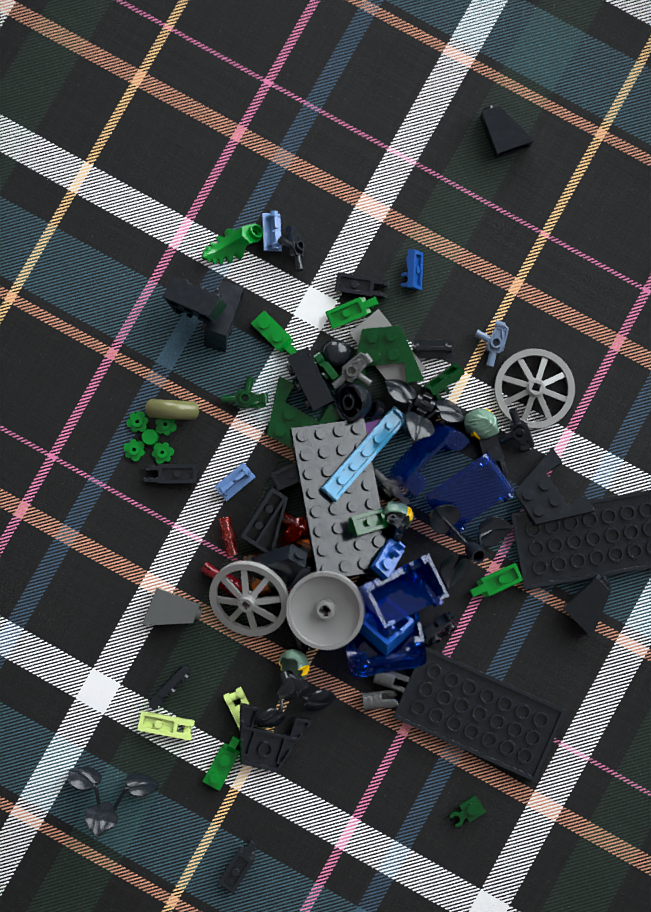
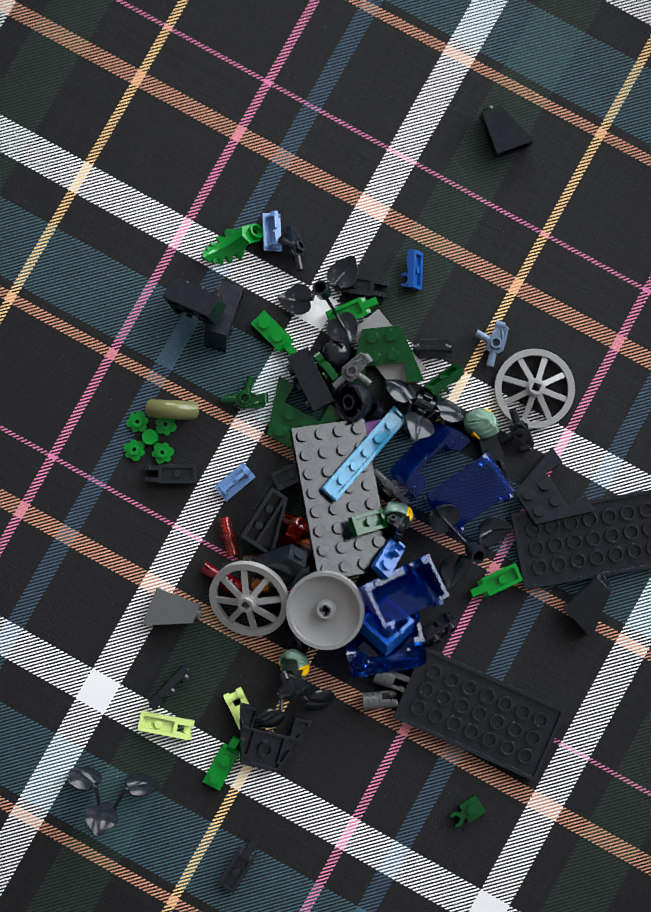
(298, 298): none -> black plant

